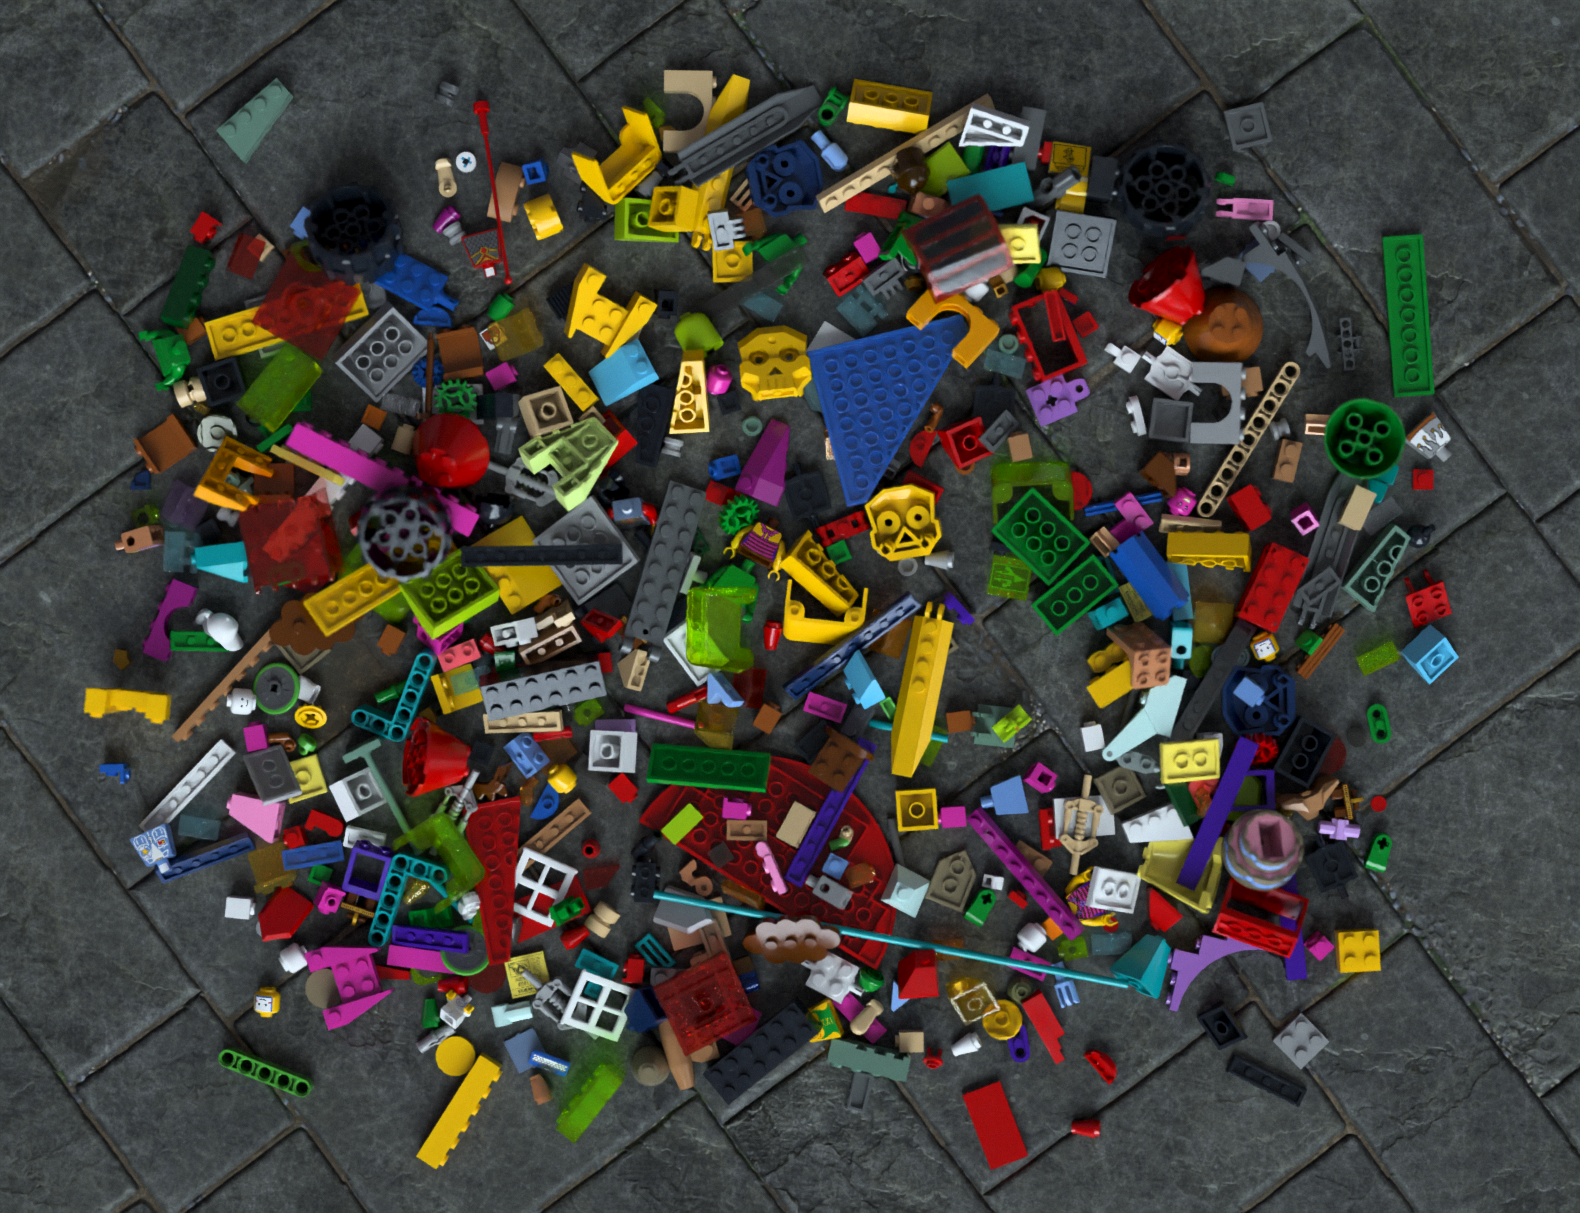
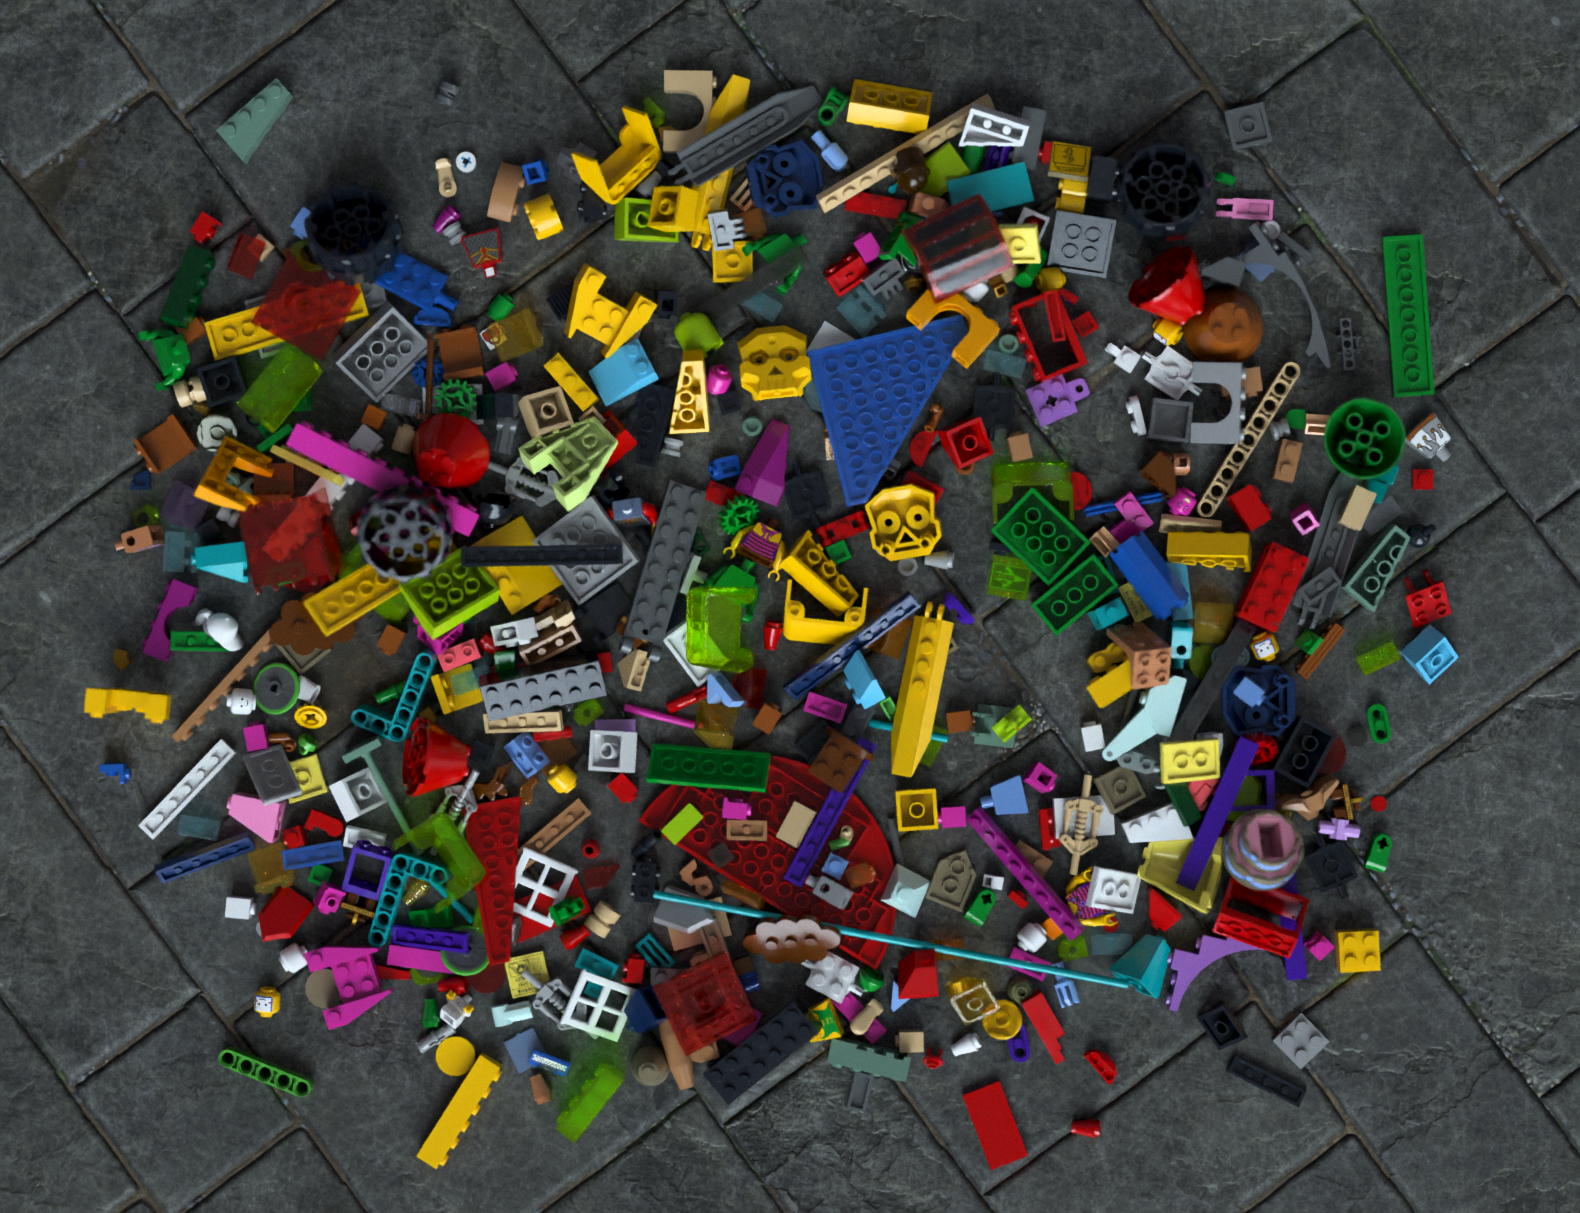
(156, 847): medium blue torso -> none
(468, 904): white plate -> none
(481, 108): red piece -> none
(547, 803): blue plate -> none
(601, 624): red slope -> none
(770, 865): bright pink hinge -> none
(998, 431): dark grey plate -> none
(1054, 187): dark grey piece -> none
(1204, 800): clear orange arm -> none
(1296, 418): none -> green tile

